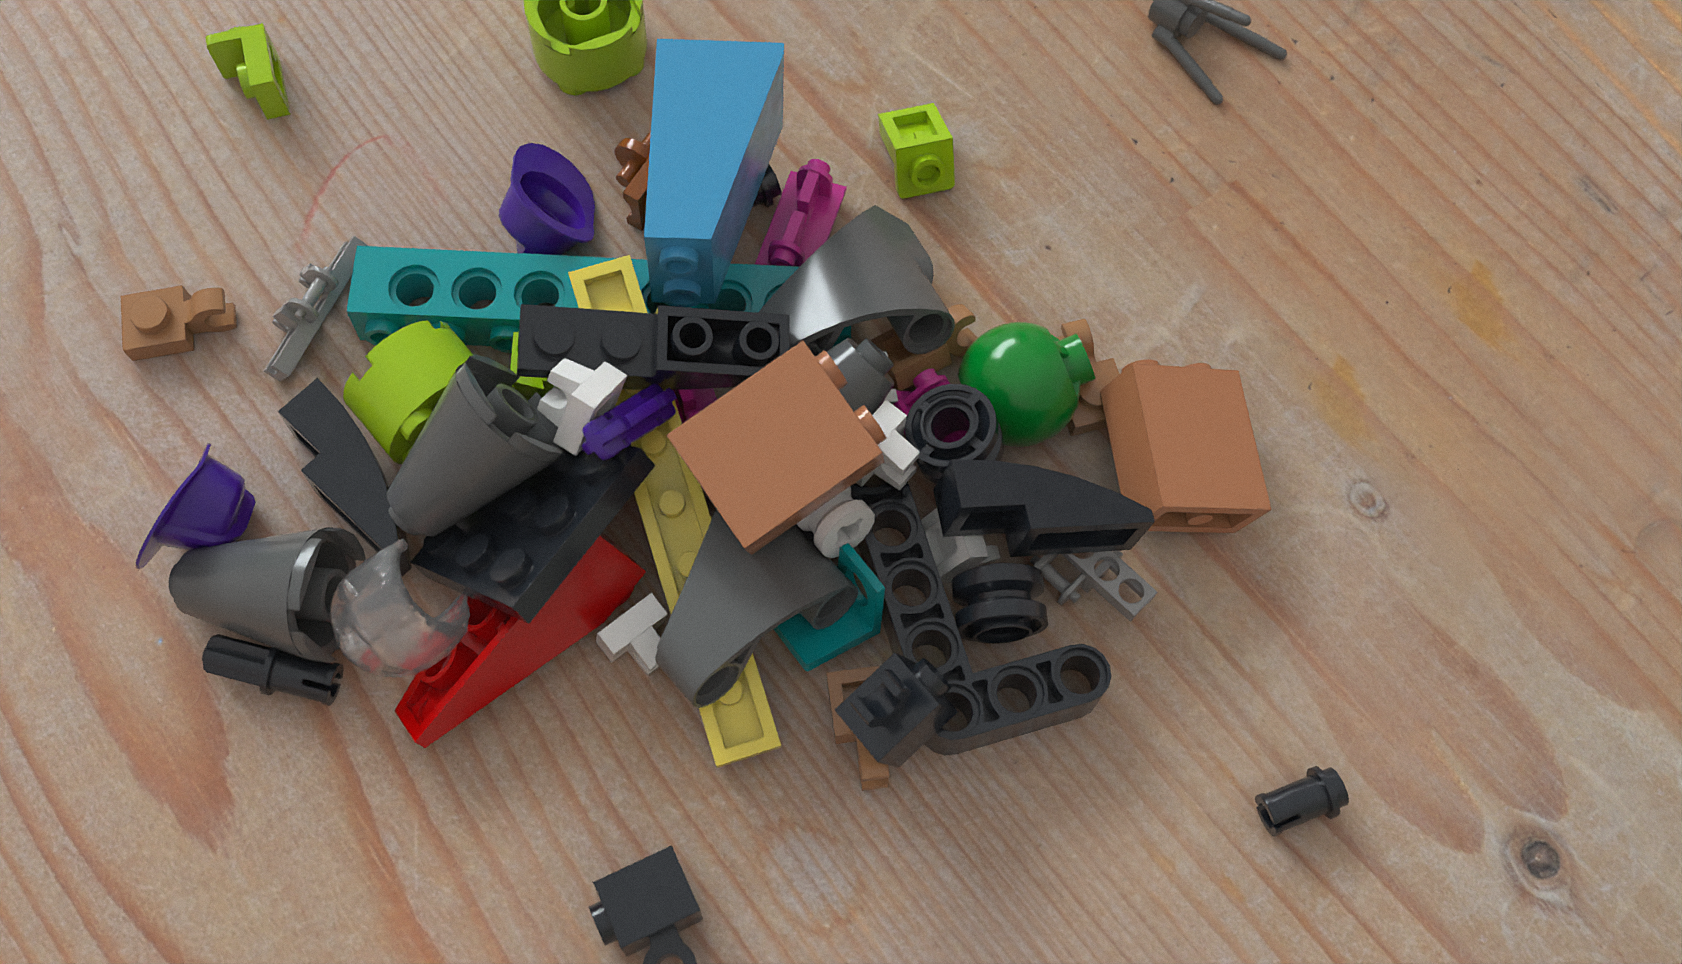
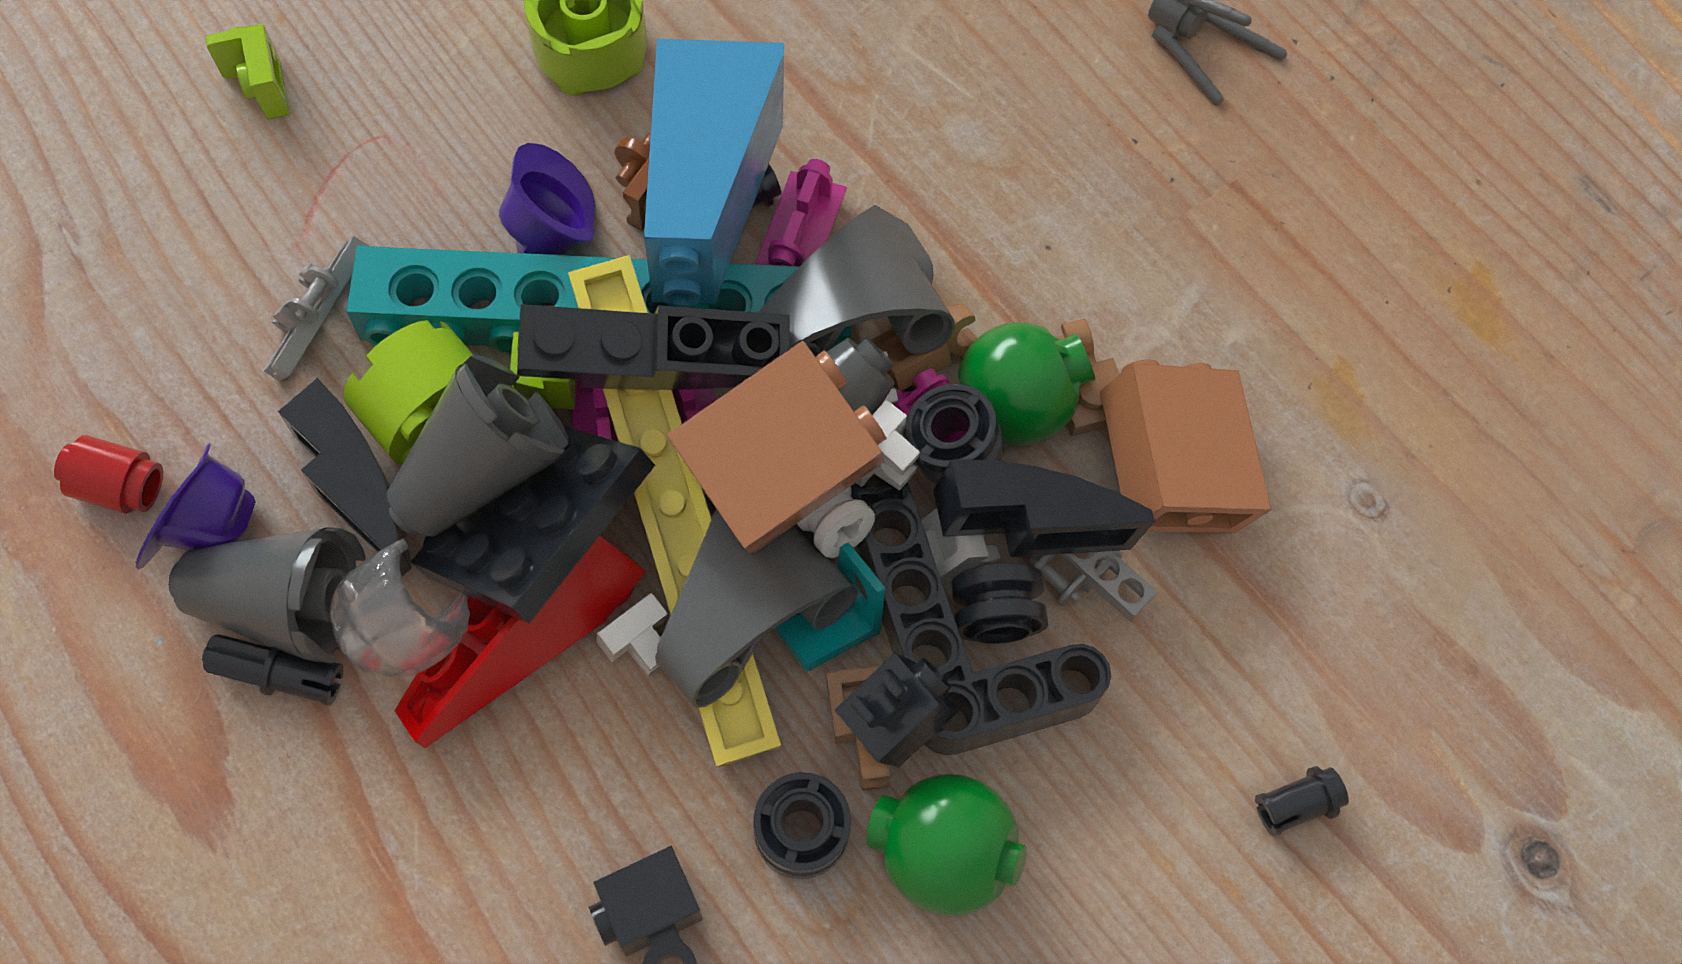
(108, 475): none -> red brick
(167, 318): medium nougat plate -> none
(582, 399): white tile -> none
(628, 421): dark purple axle -> none
(801, 793): none -> black wheel
(919, 149): lime bracket -> none
(948, 843): none -> green brick

